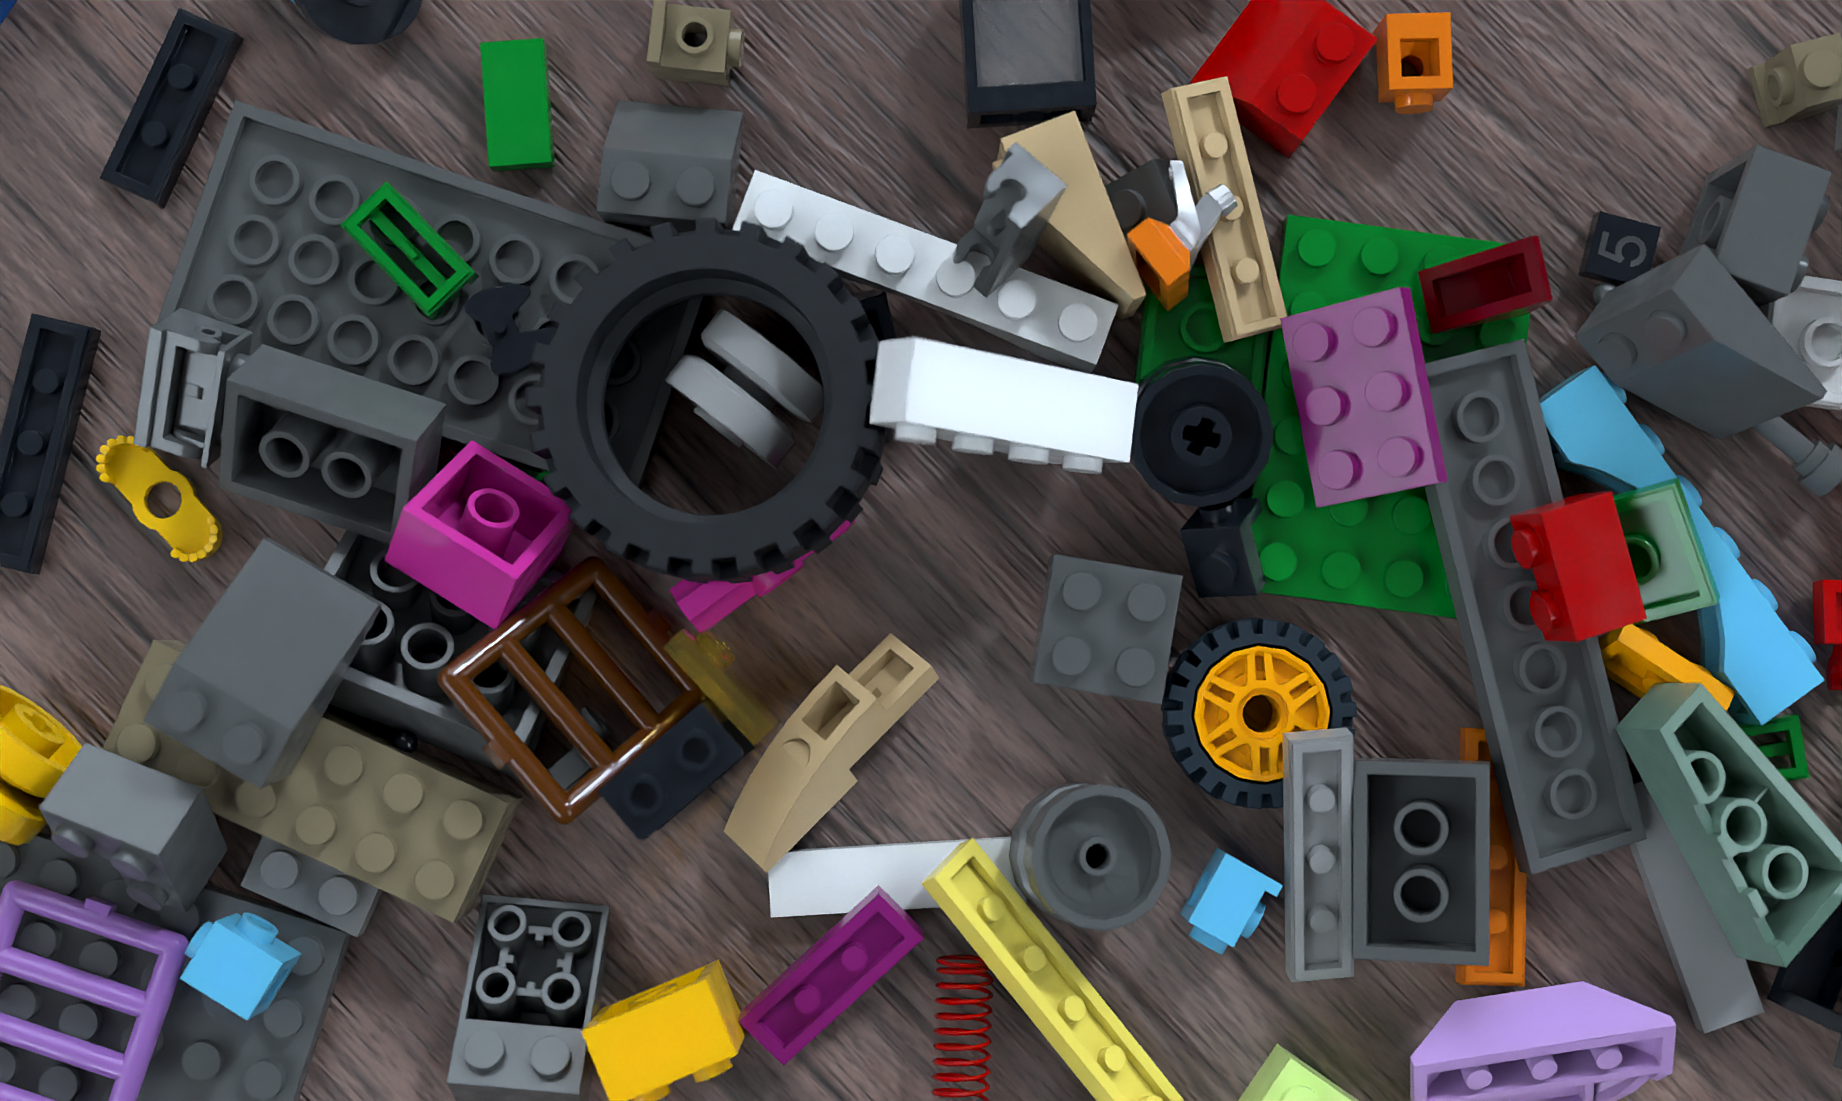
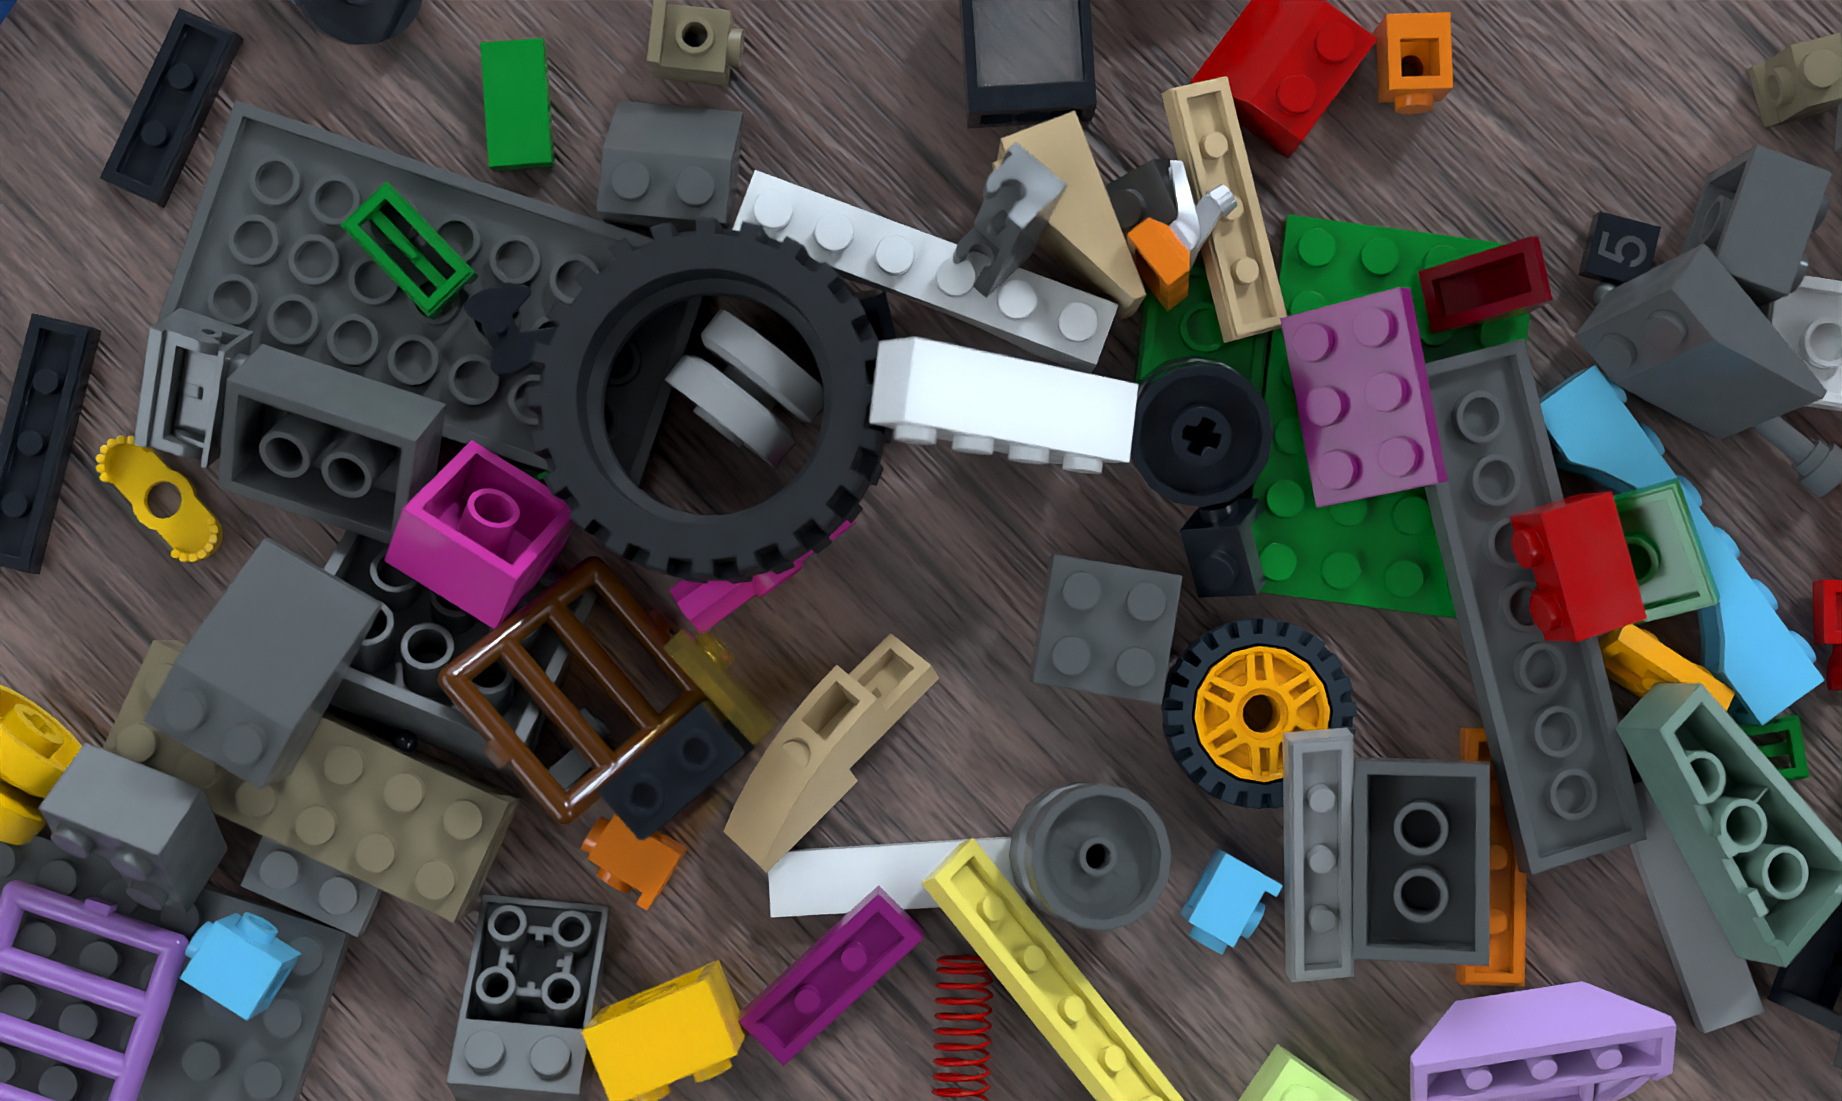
(630, 861): none -> orange brick

